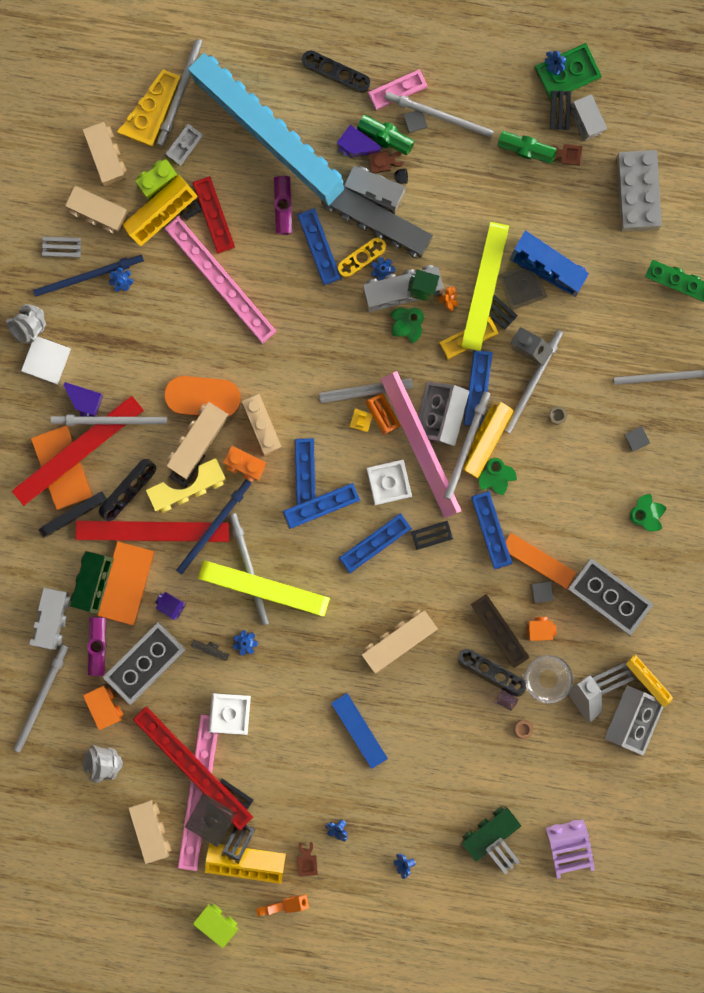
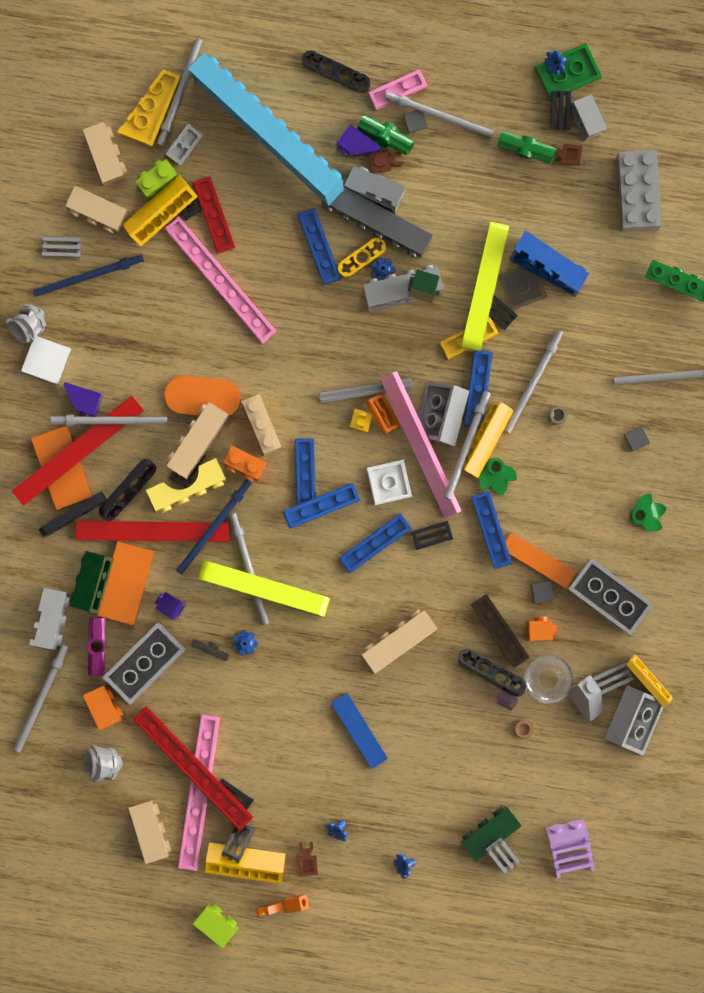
(120, 279): blue plant -> none
(210, 820): clear smoke plate -> none
(229, 714): white tile -> none
(282, 192): magenta piece -> none
(401, 176): black hinge -> none
(405, 325): green plate -> none
(449, 298): orange plant -> none
(528, 345): dark grey torso -> none

